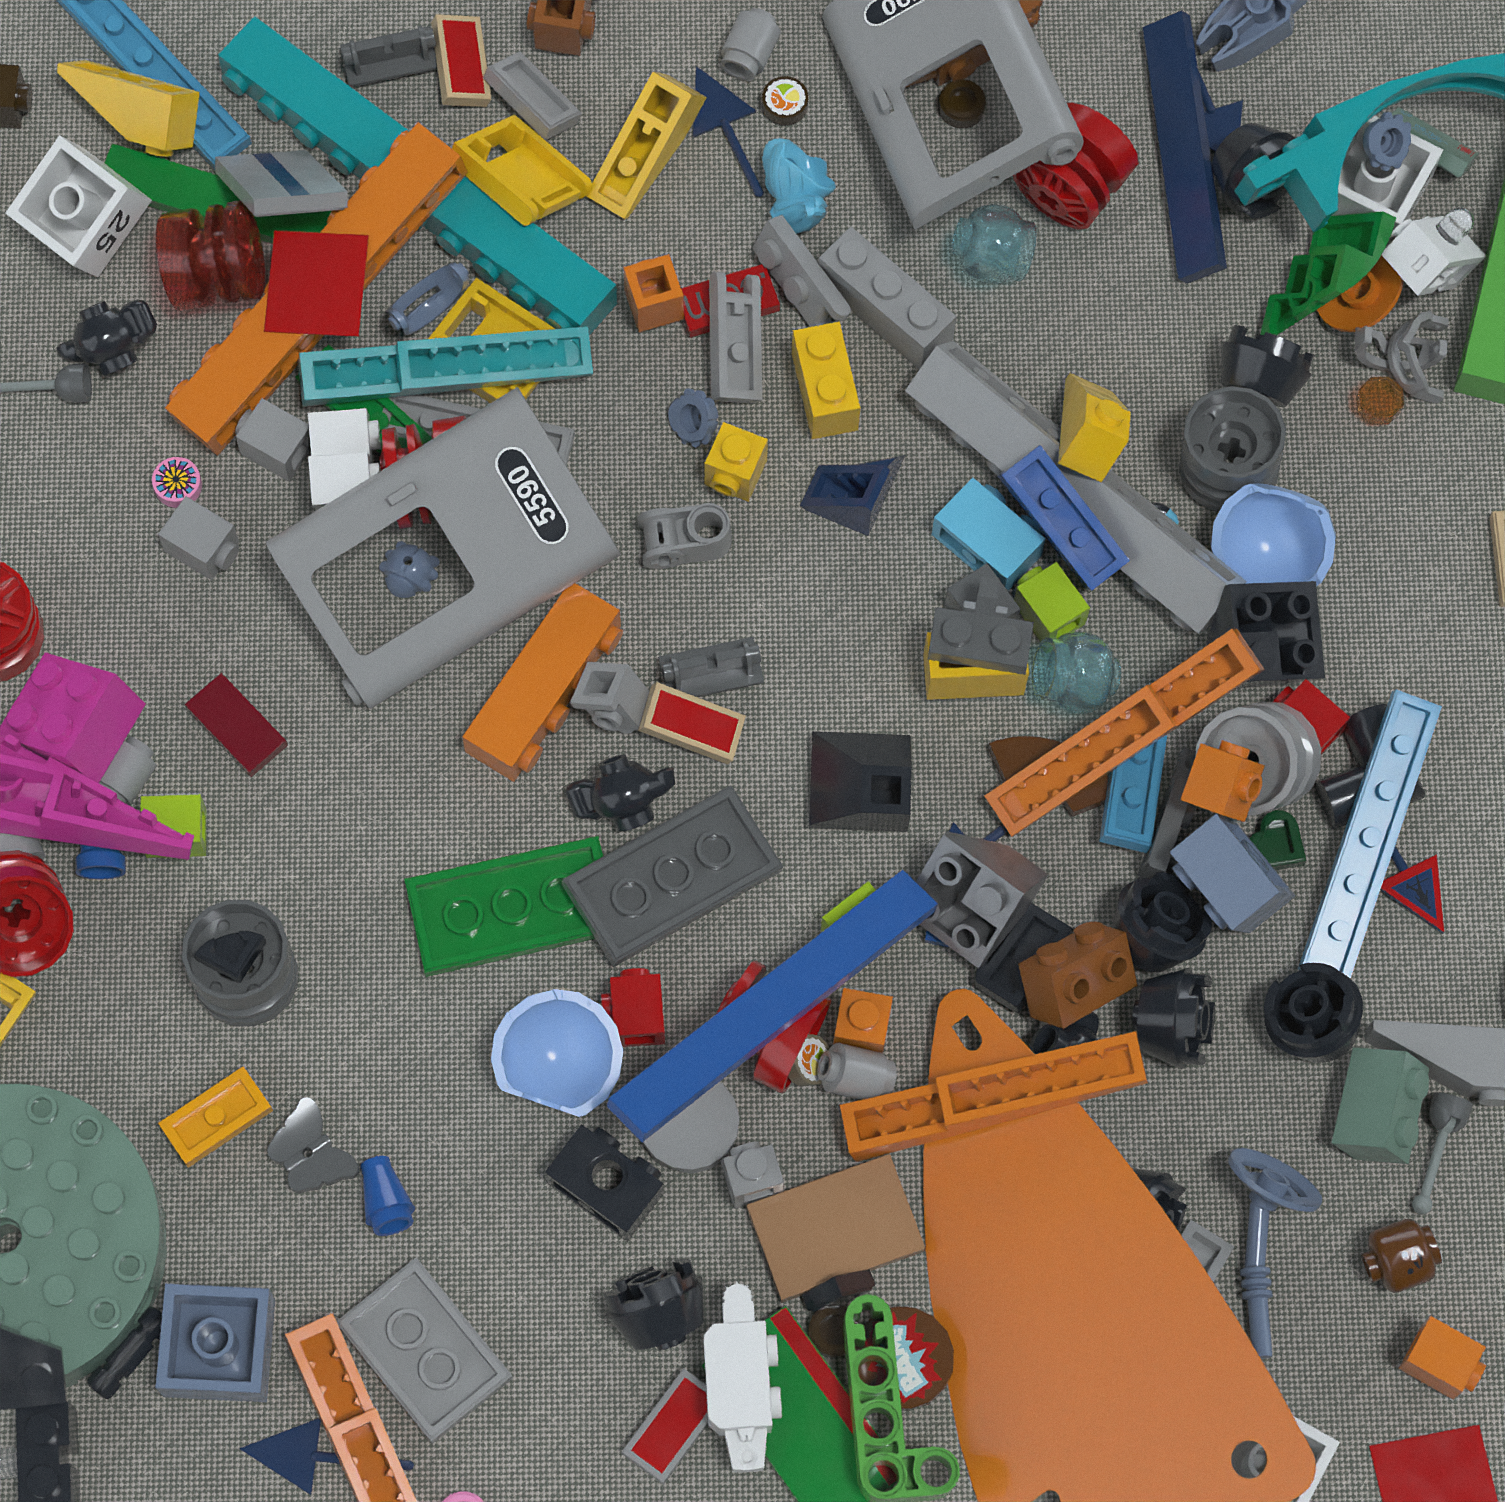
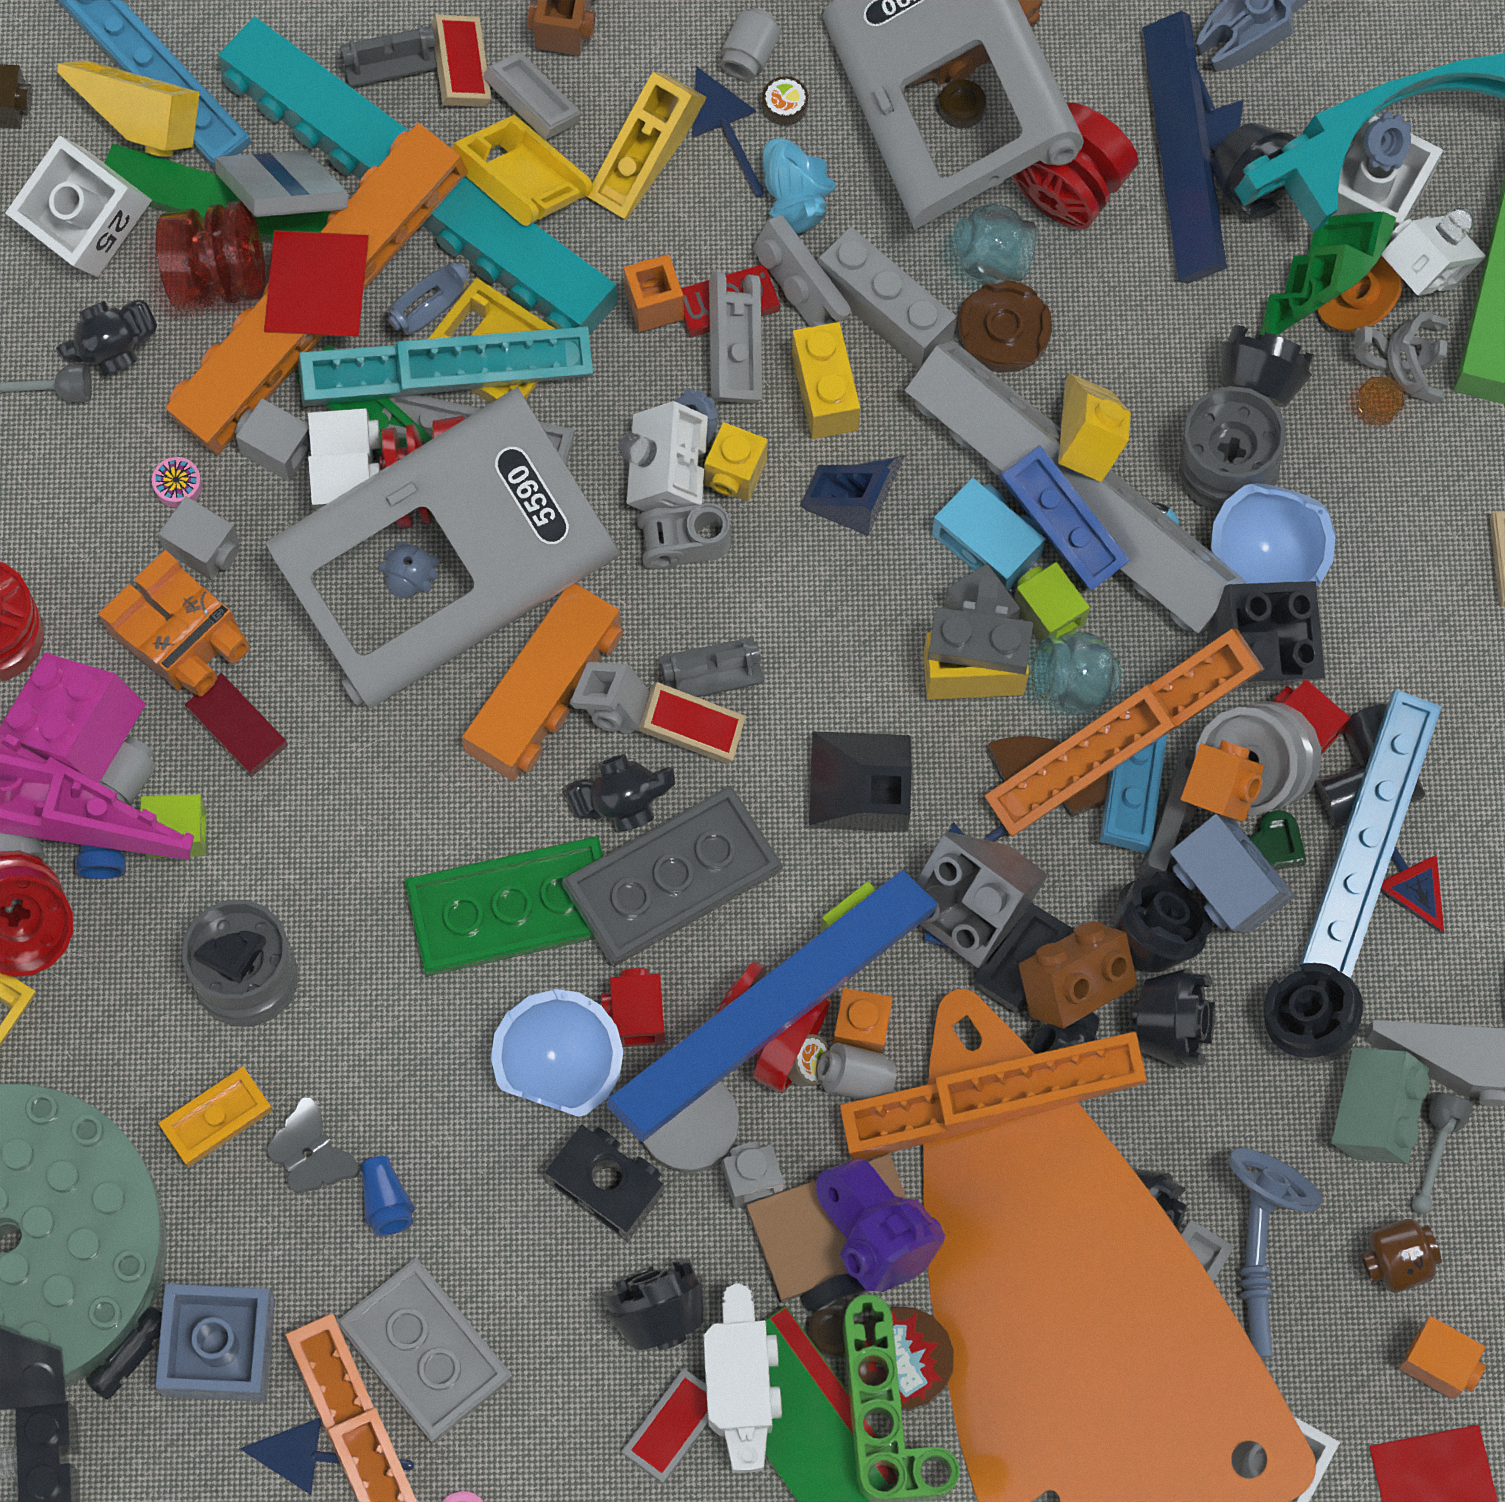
(191, 635): none -> orange hips
(665, 457): none -> white piece
(885, 1234): none -> dark purple piece
(1005, 326): none -> reddish brown tile
(1455, 156): sand green tile -> none

